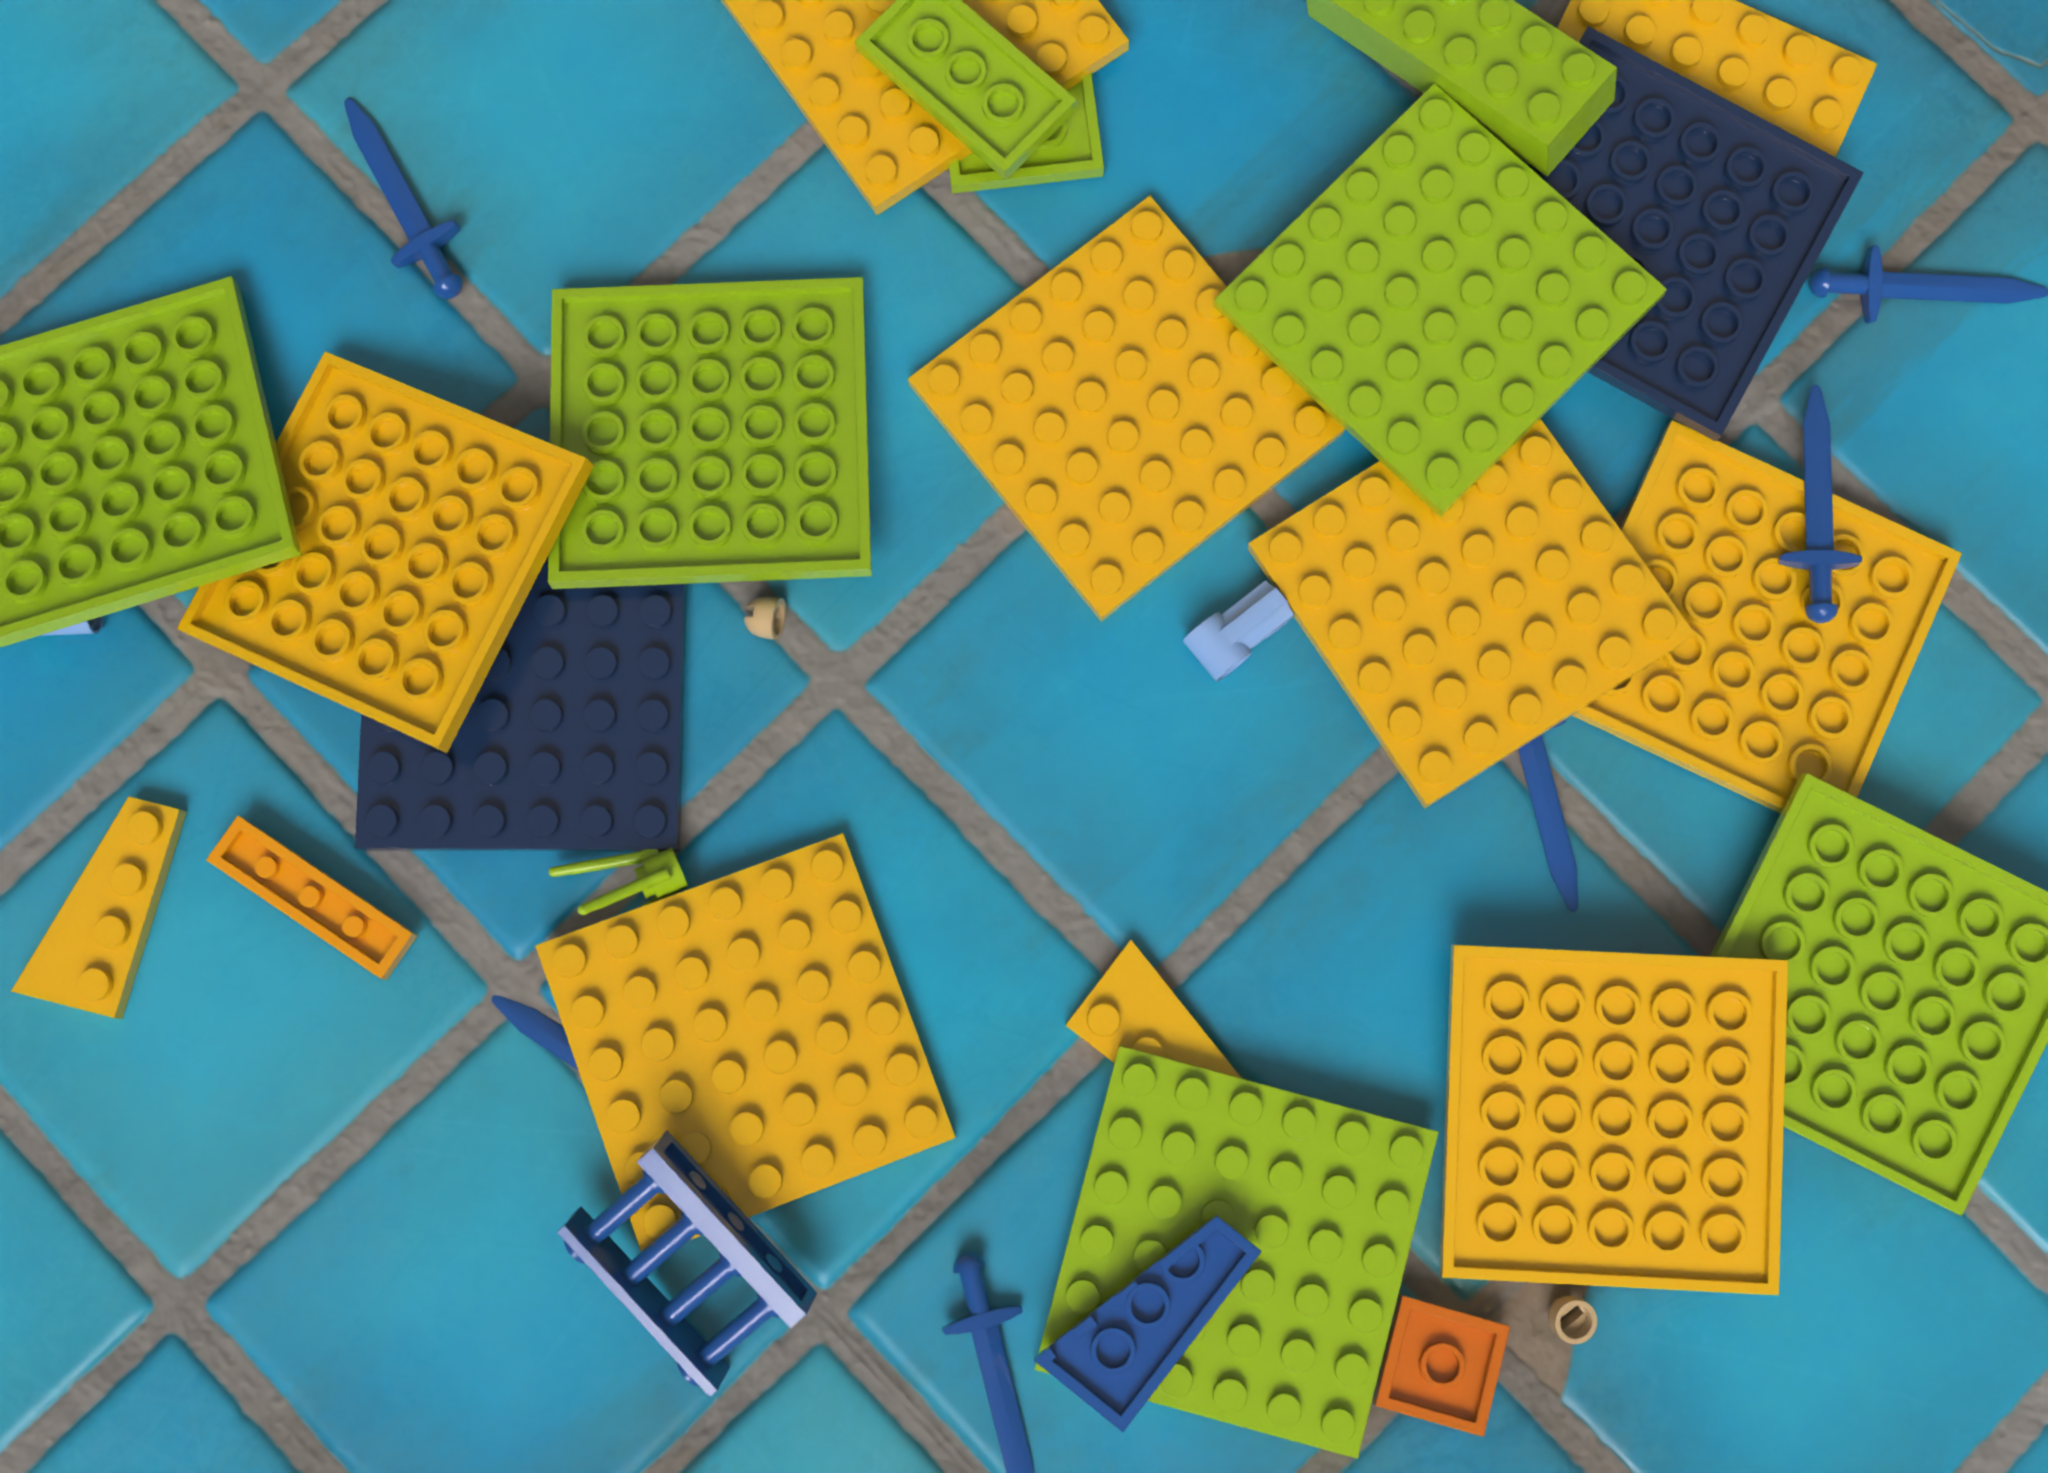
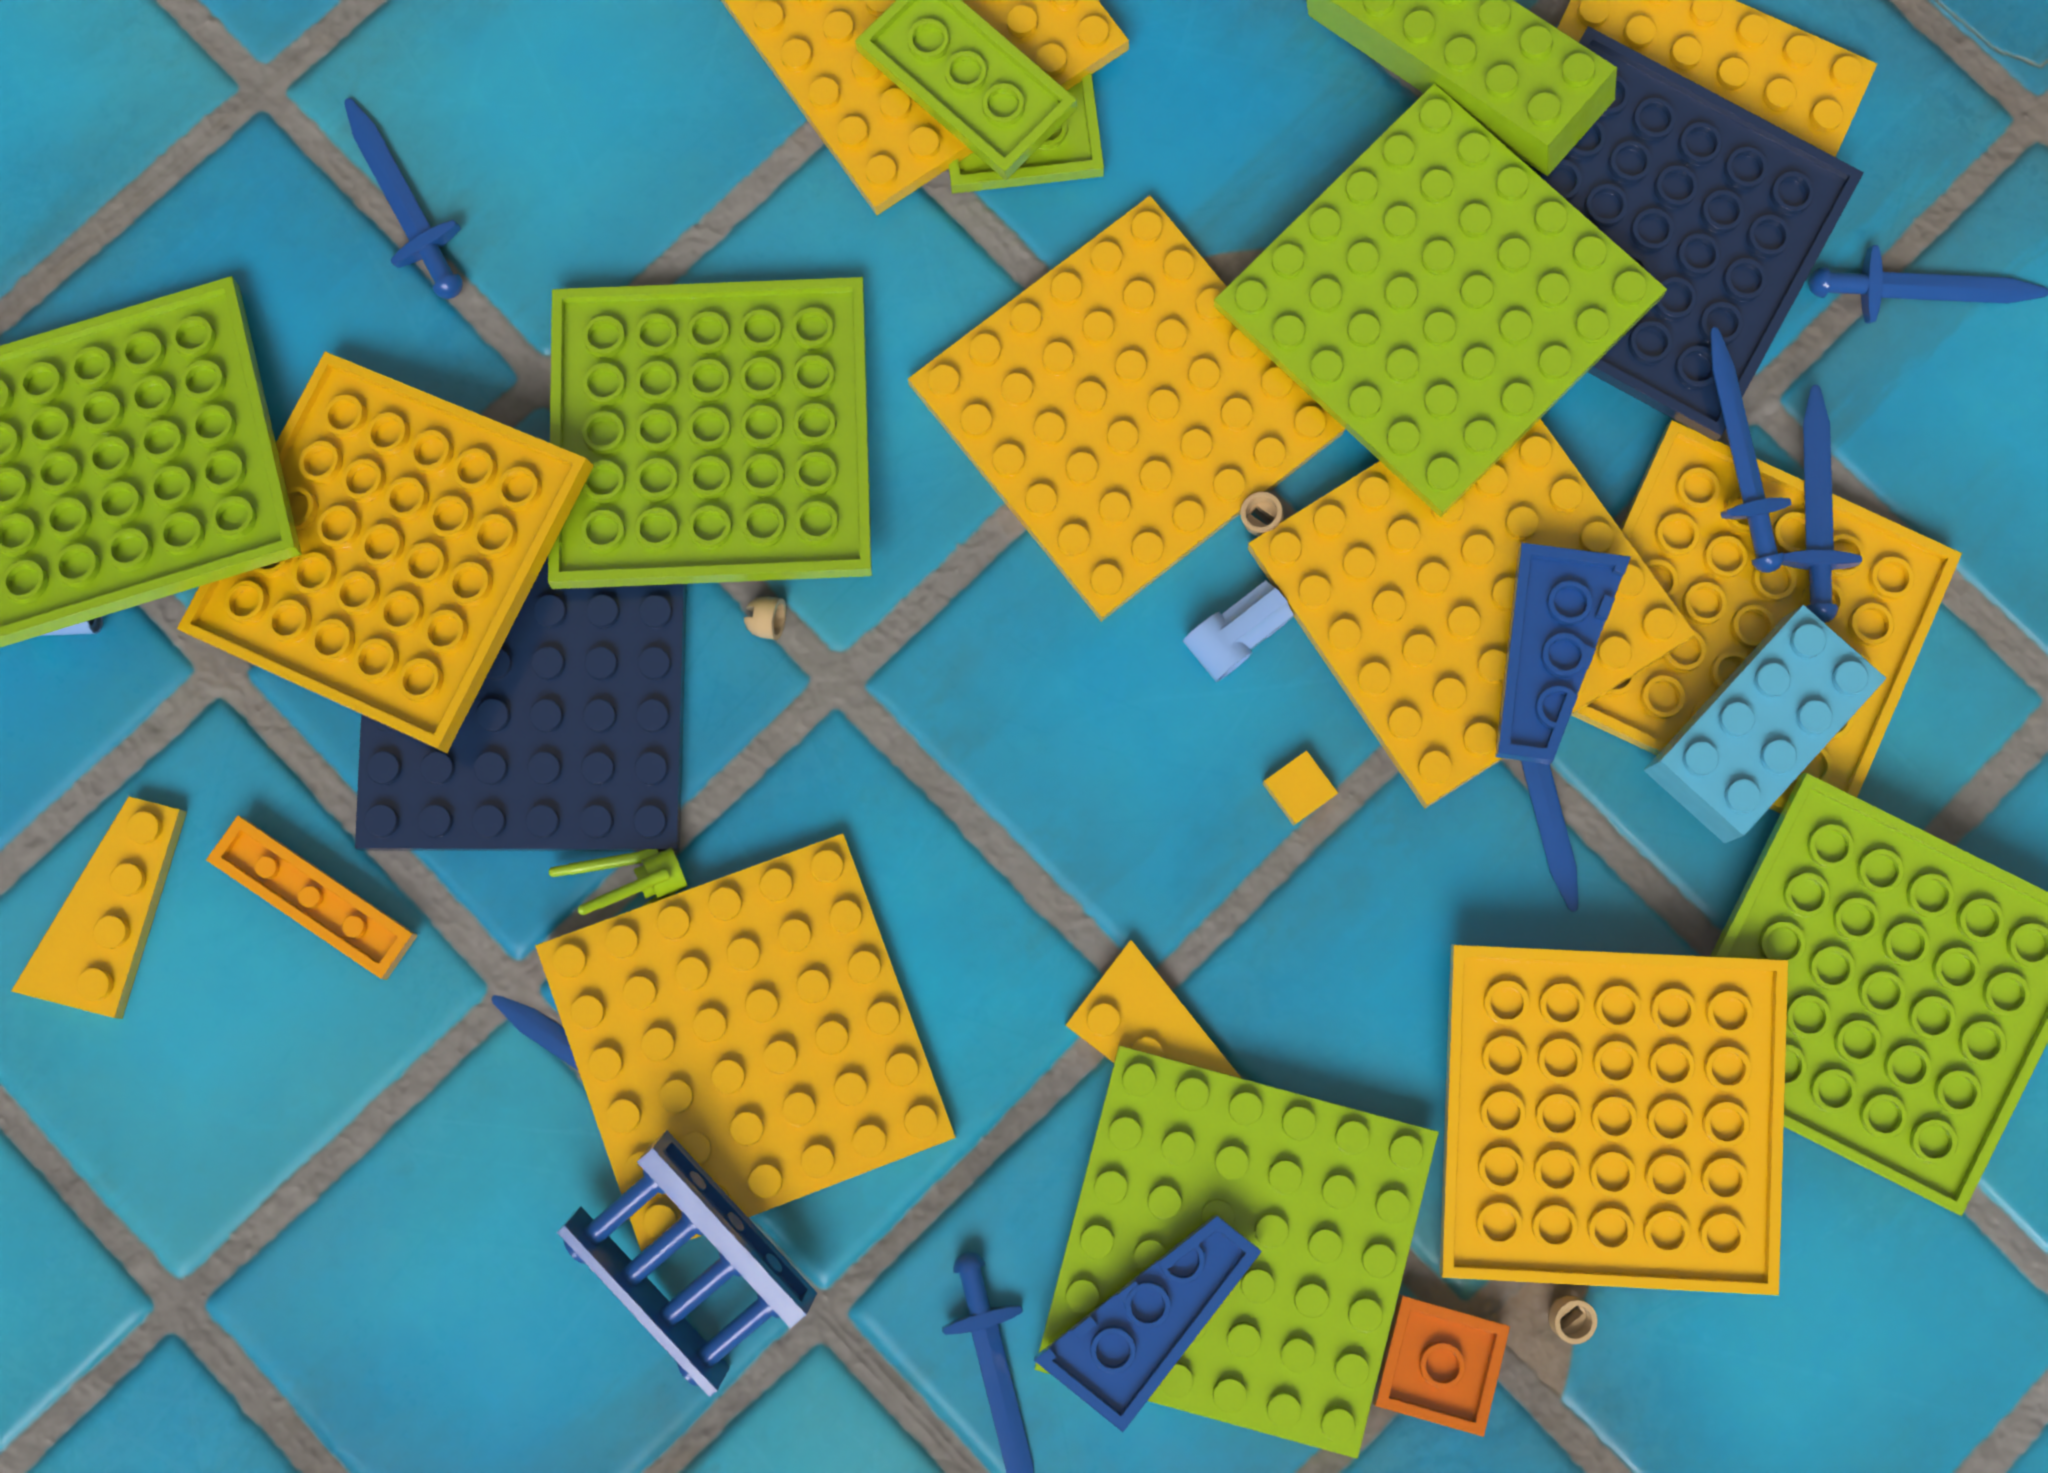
(1268, 505): none -> tan hinge
(1300, 788): none -> yellow tile
(1553, 634): none -> blue wing
(1755, 505): none -> blue sword
(1764, 724): none -> medium azure brick

